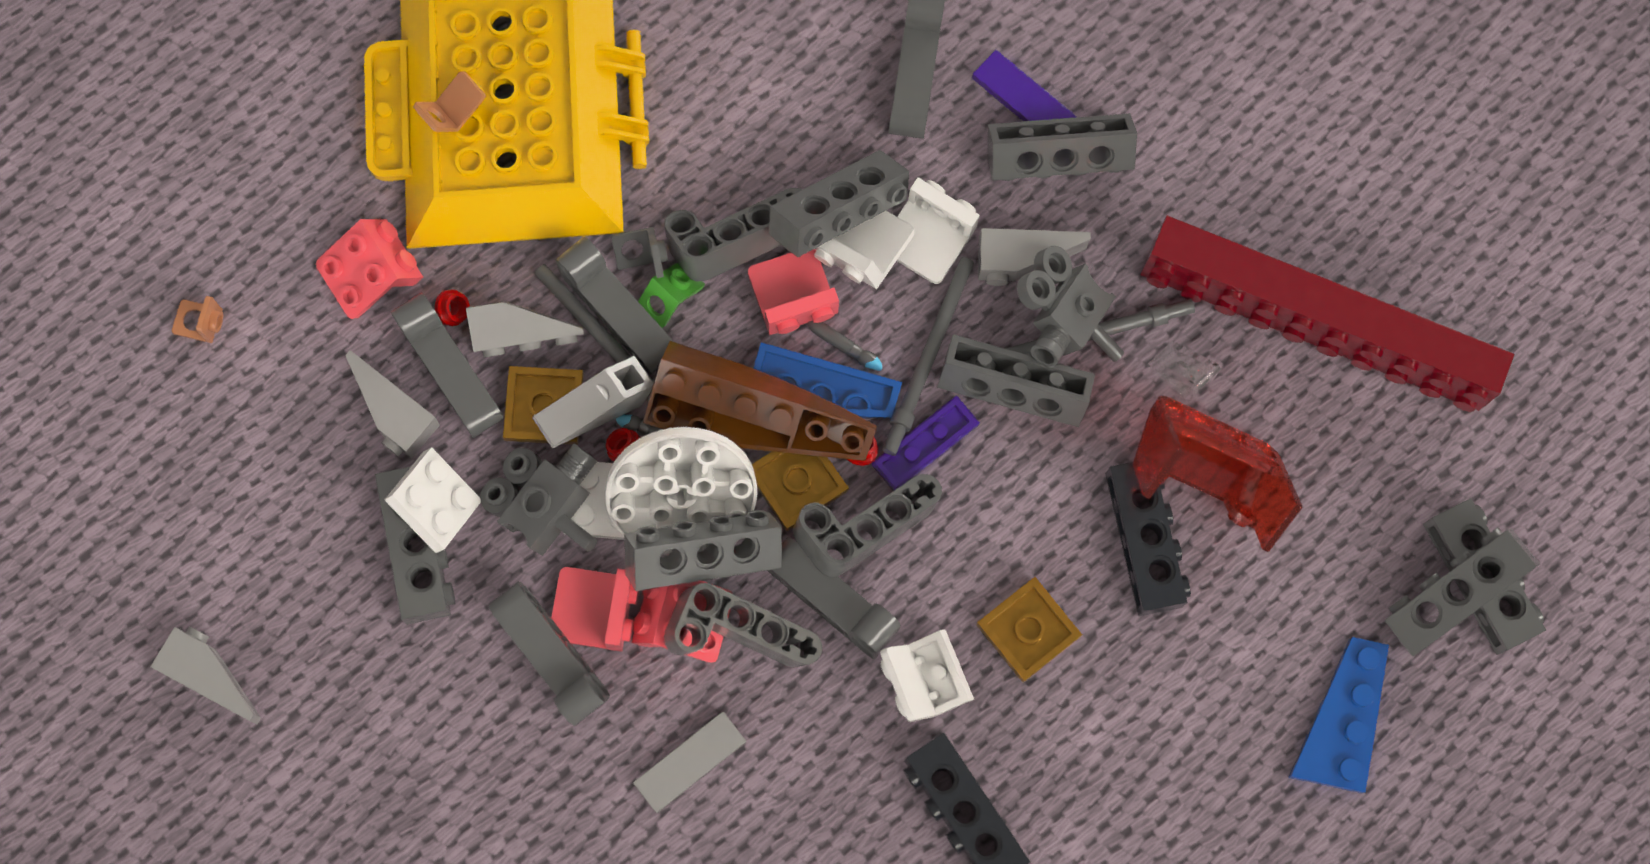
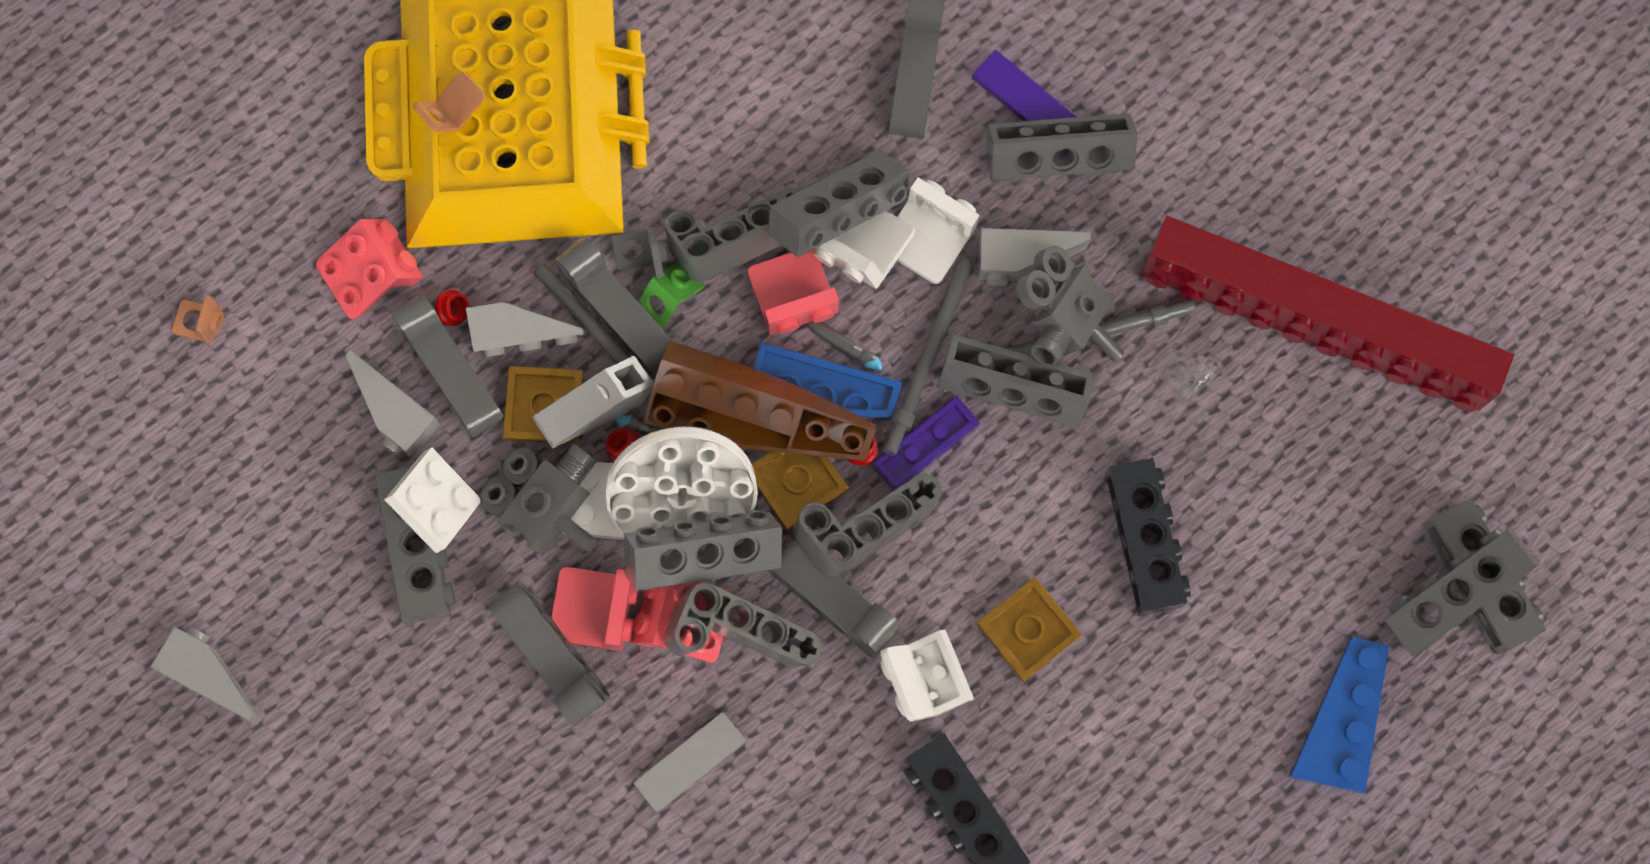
(1220, 463): clear red windscreen -> none

